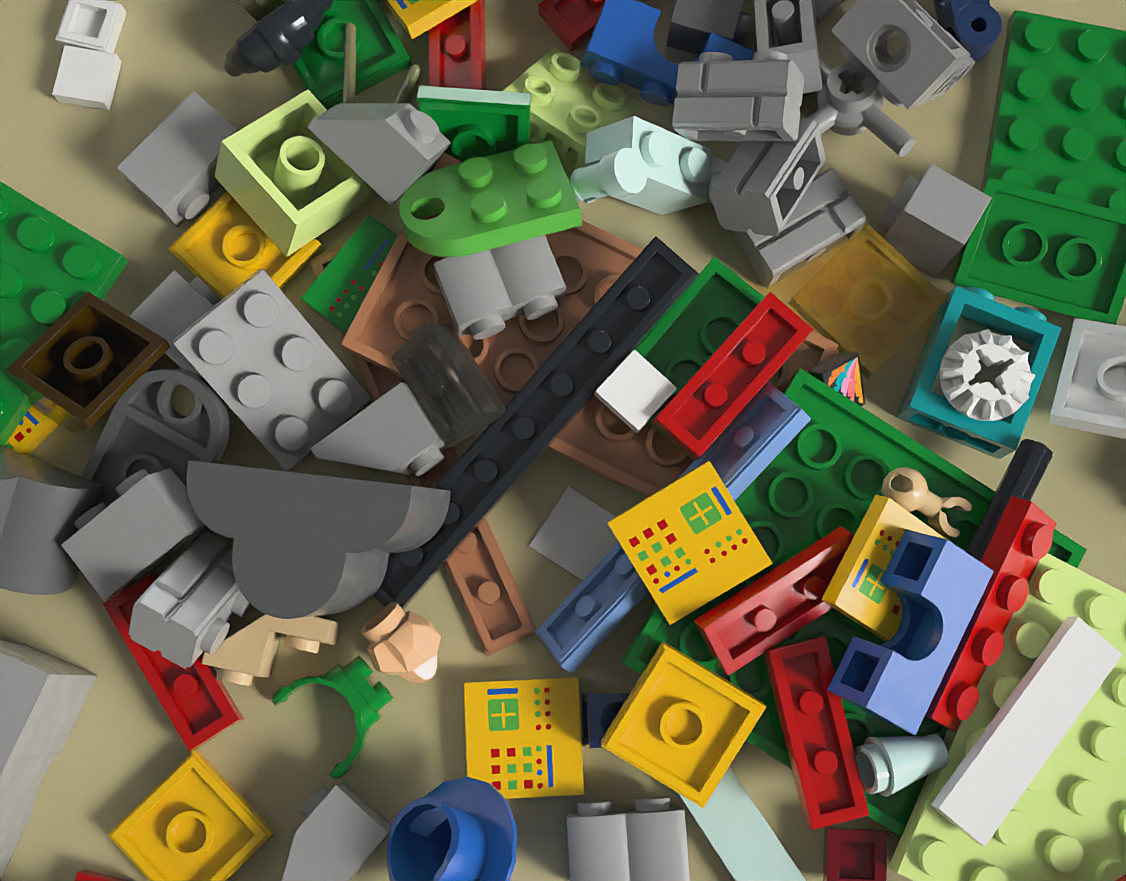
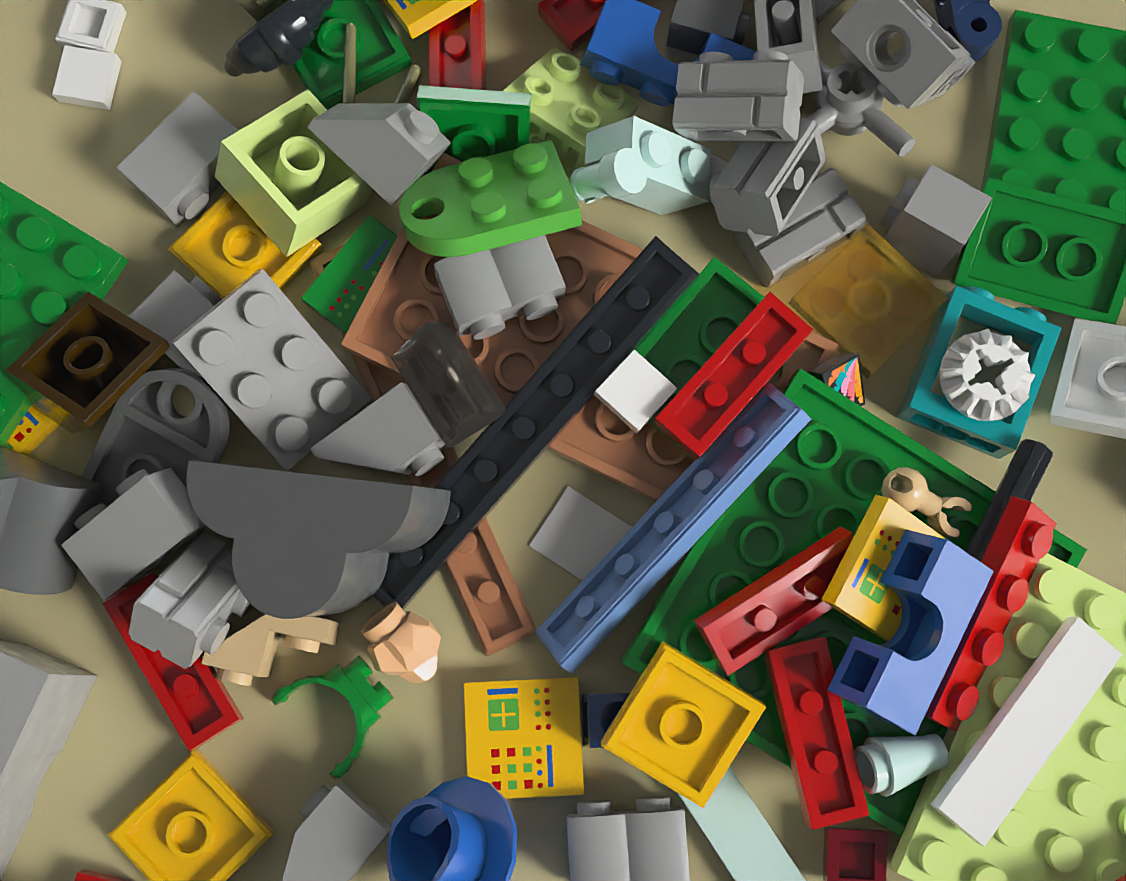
(689, 542): yellow tile -> none

